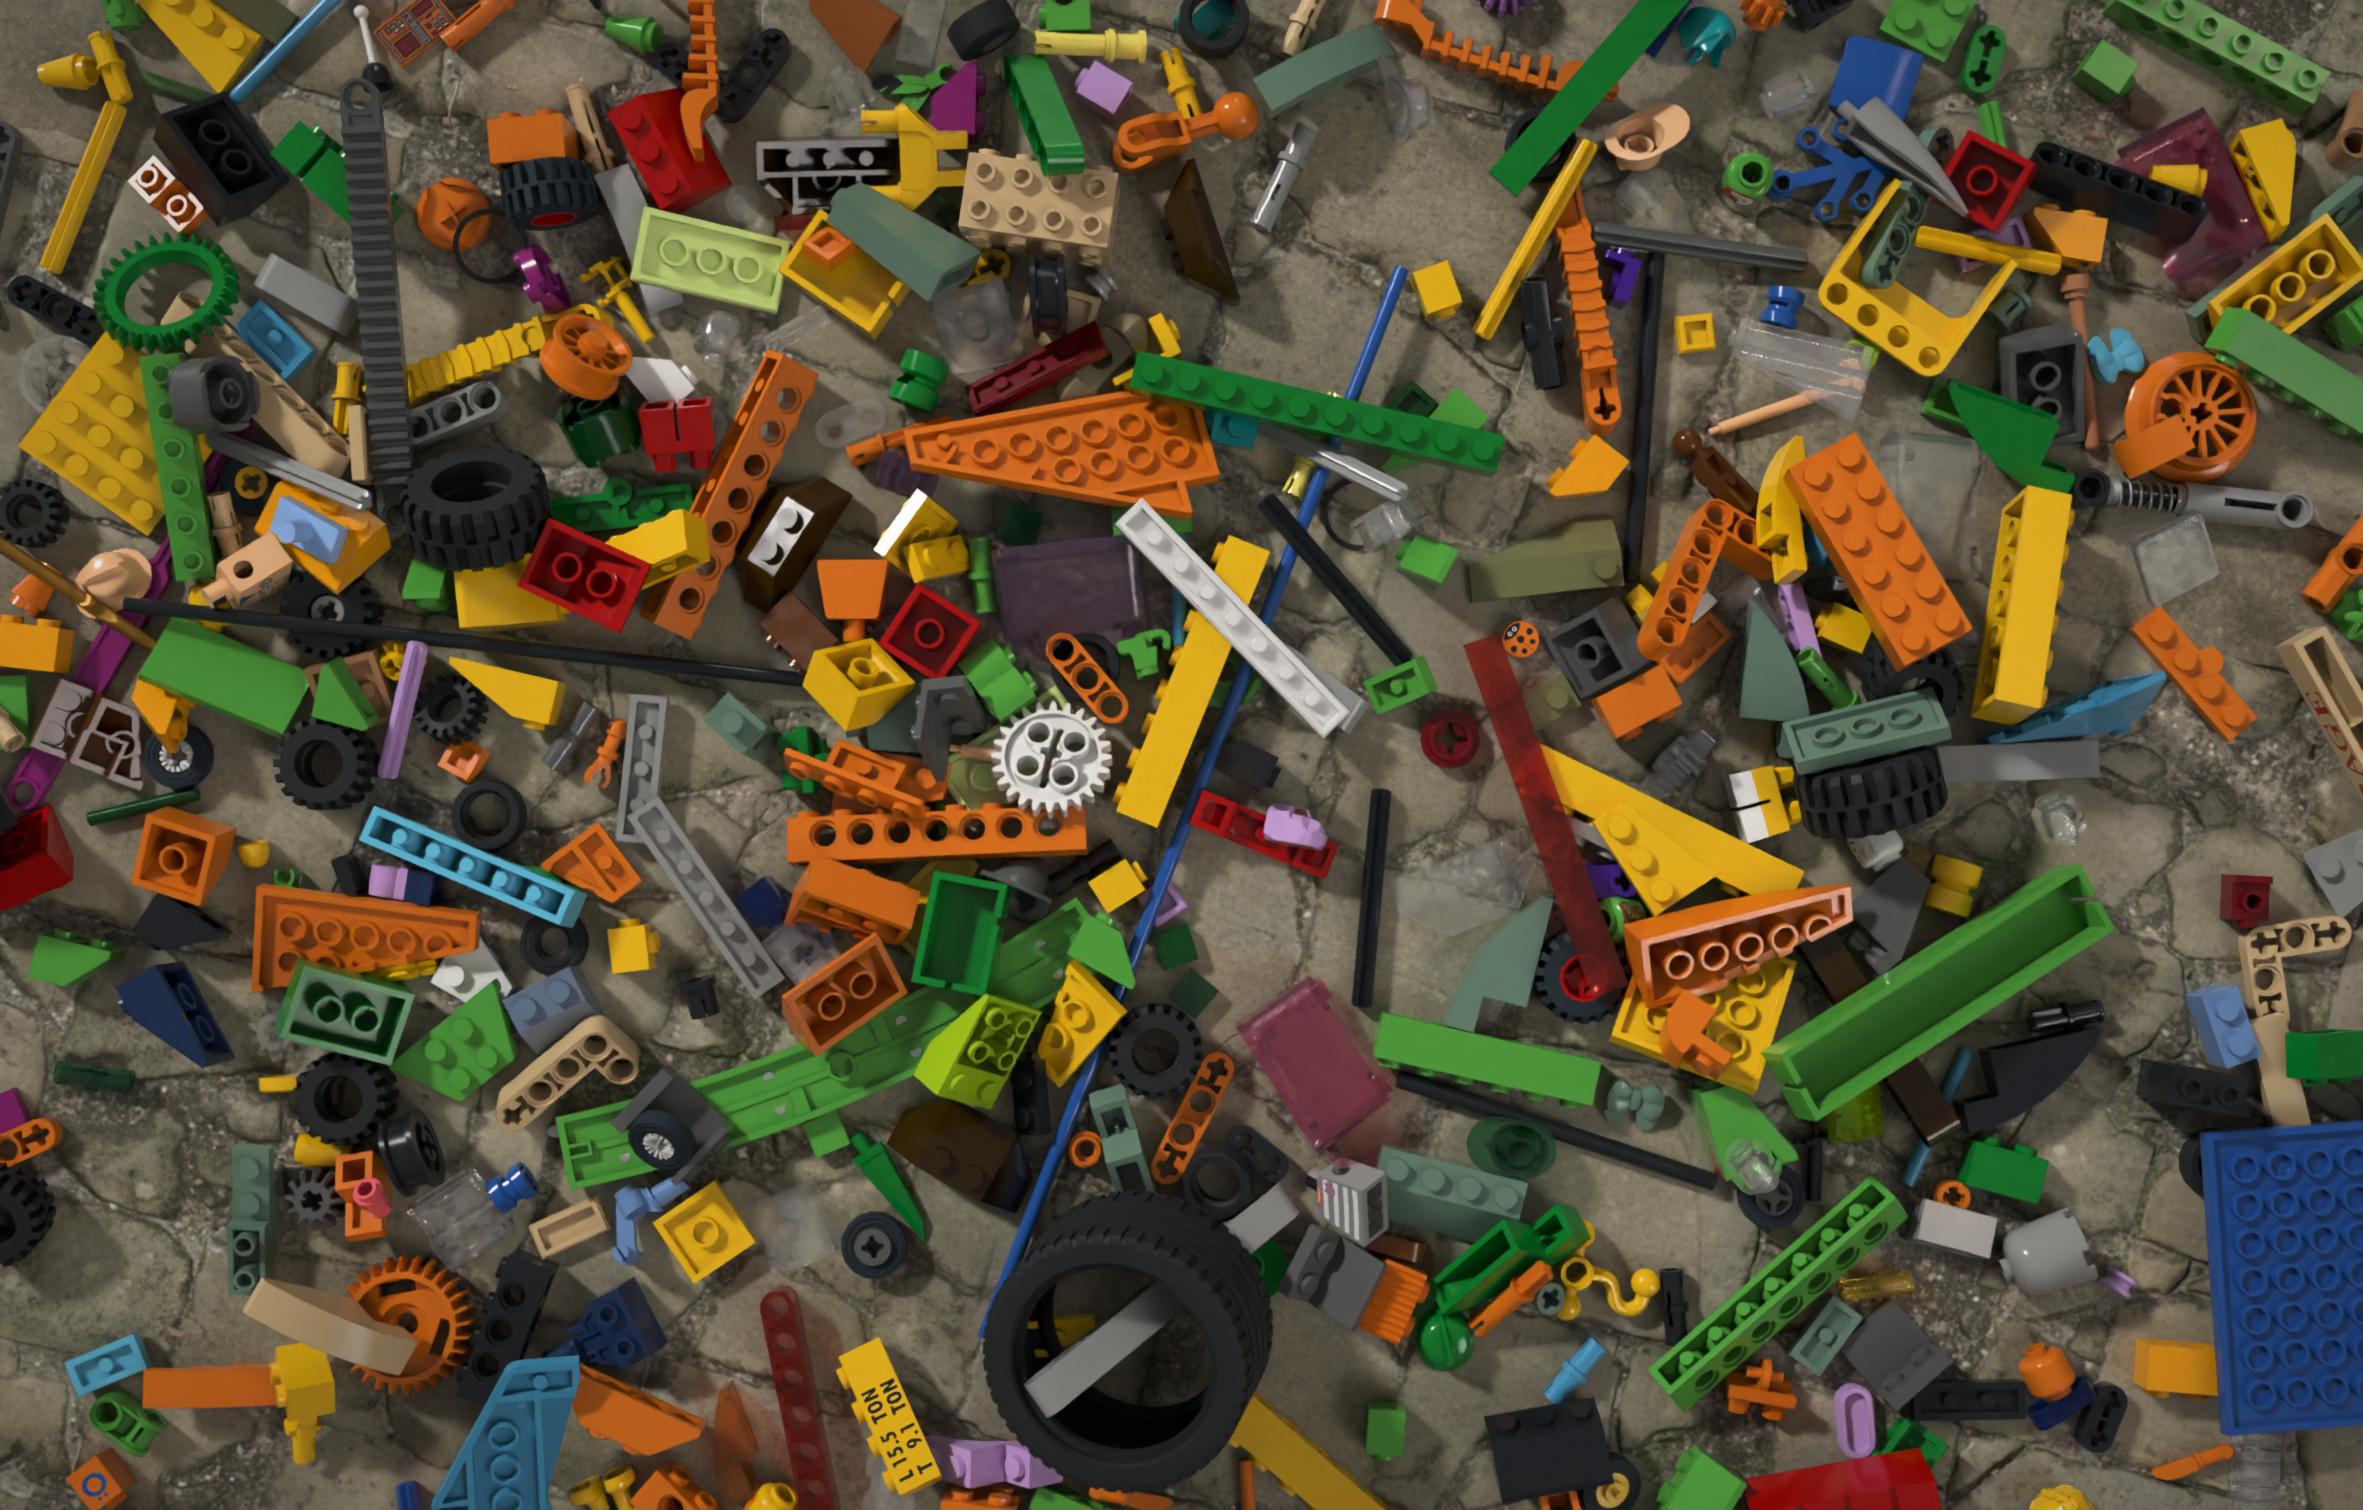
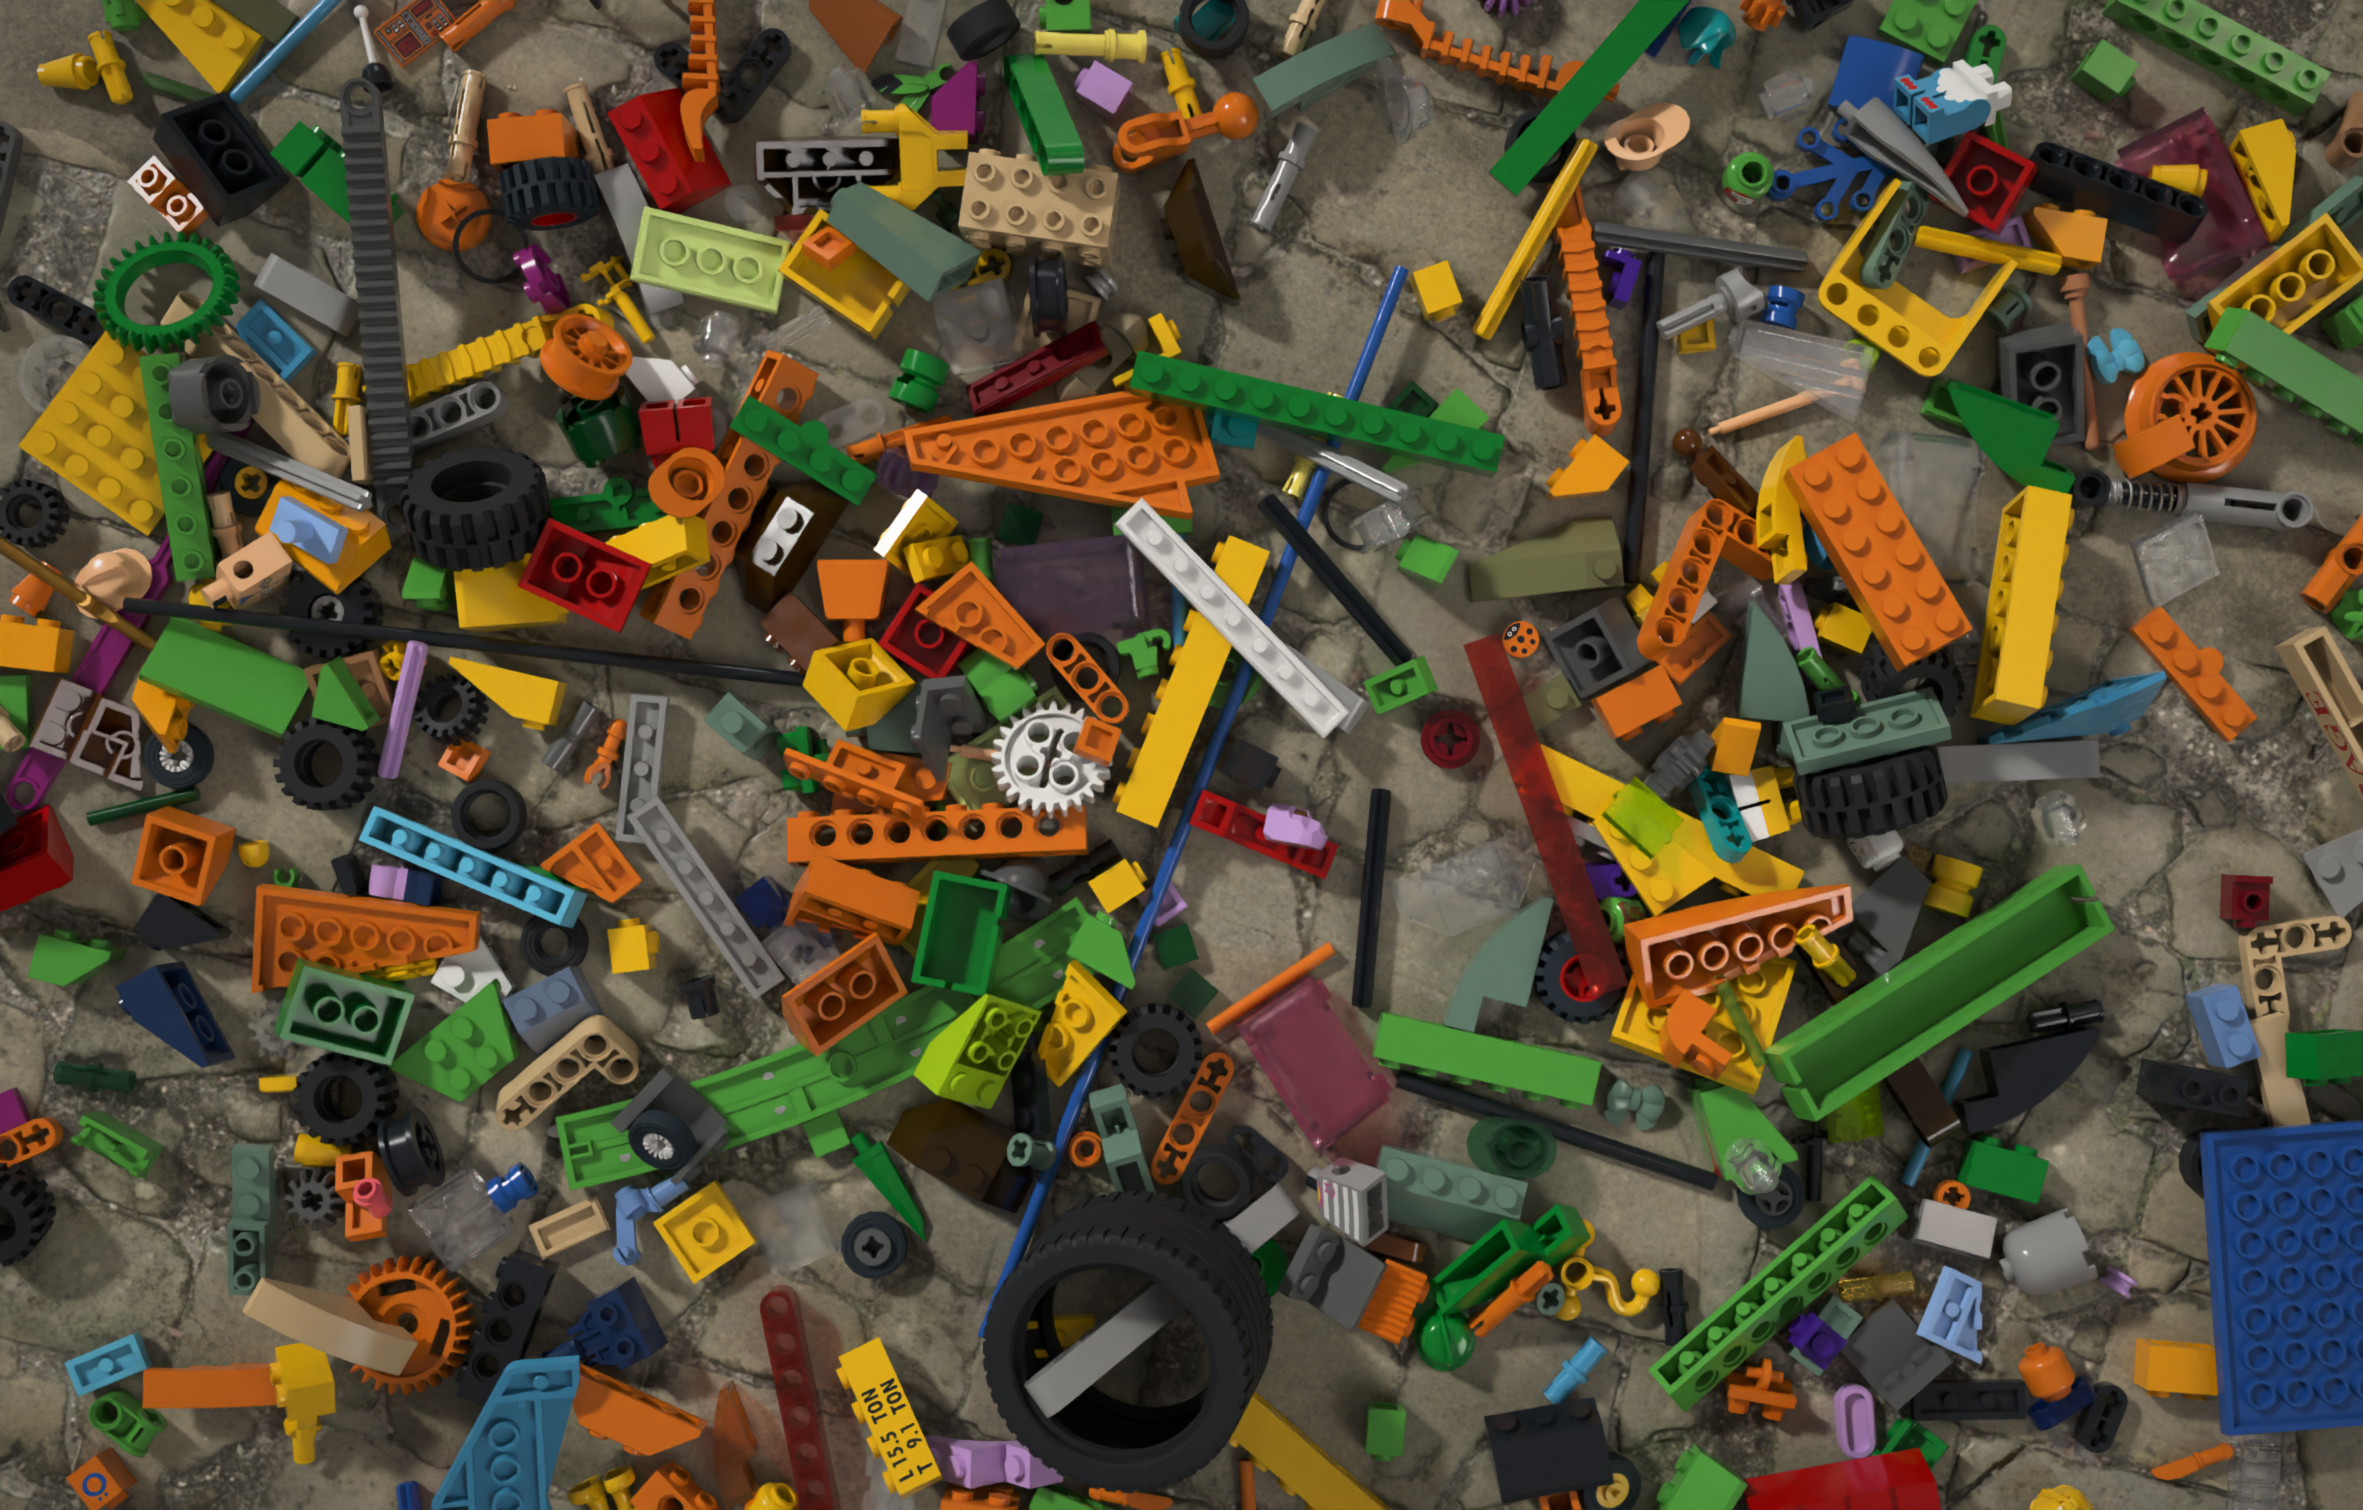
(83, 187): yellow axle -> none
(118, 1143): none -> bright green hinge
(463, 141): none -> tan pin
(636, 32): bright green cone -> none
(686, 482): none -> orange piece
(803, 449): none -> green hinge
(983, 617): none -> orange wing
(1026, 1151): none -> sand green bush
(1097, 741): none -> orange plate
(1270, 988): none -> orange bar
(1642, 817): none -> clear neon green piece
(1729, 836): none -> teal beam
(1733, 296): none -> light grey piece
(1734, 746): none -> light orange slope
(1746, 1024): none -> bright green piece
(1815, 1339): none -> dark purple bracket
(1825, 955): none -> yellow axle
(1834, 703): none -> black tile
(1950, 100): none -> hips
(1954, 1314): none -> light blue wing

